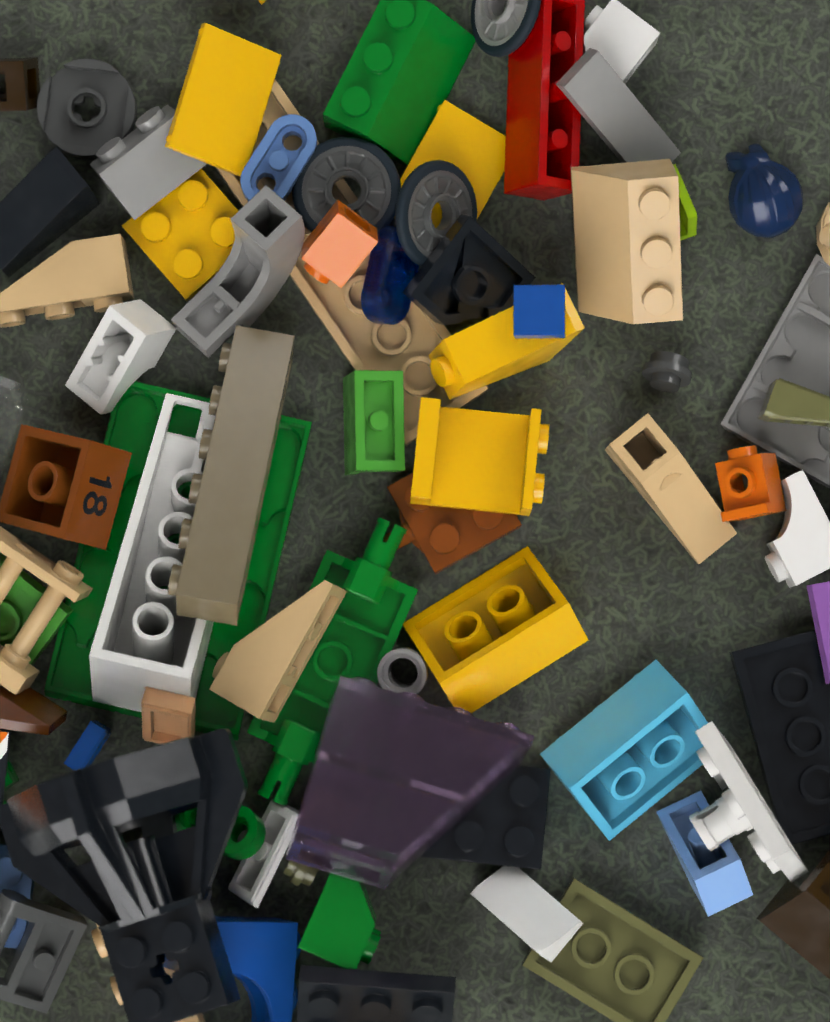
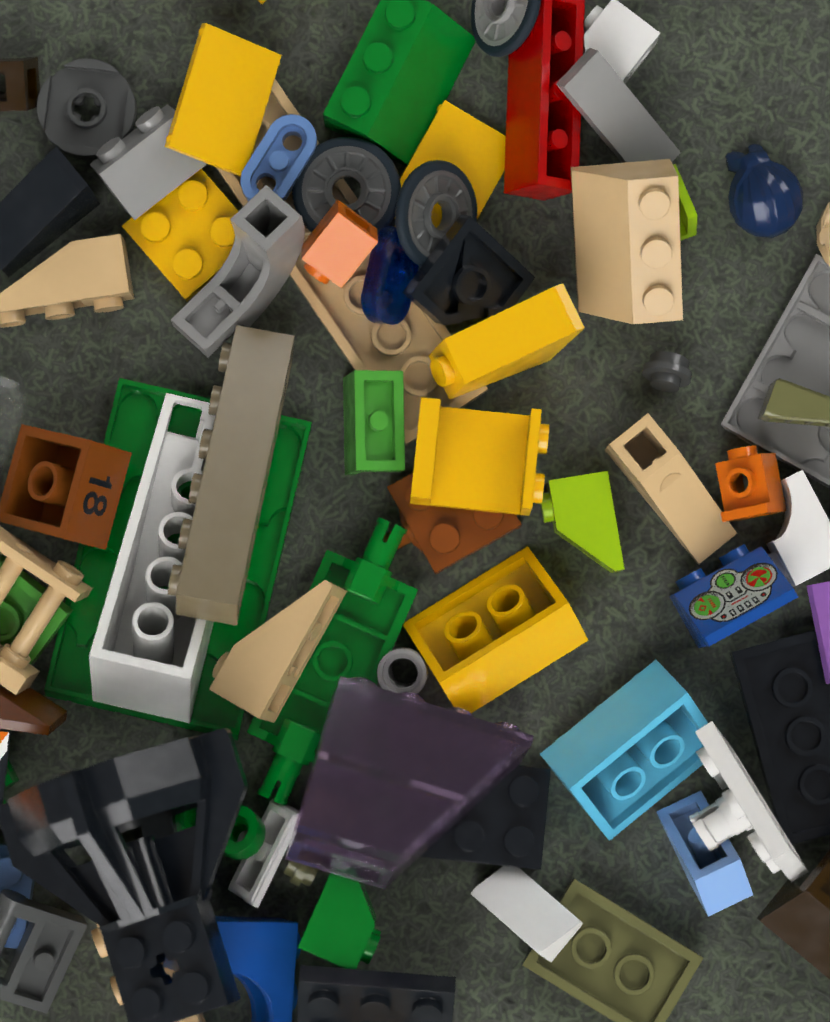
(88, 746): blue tile -> none
(118, 353): white arch -> none
(167, 716): light nougat tile -> none
(539, 311): blue tile -> none
(585, 517): none -> lime slope
(731, 596): none -> slope

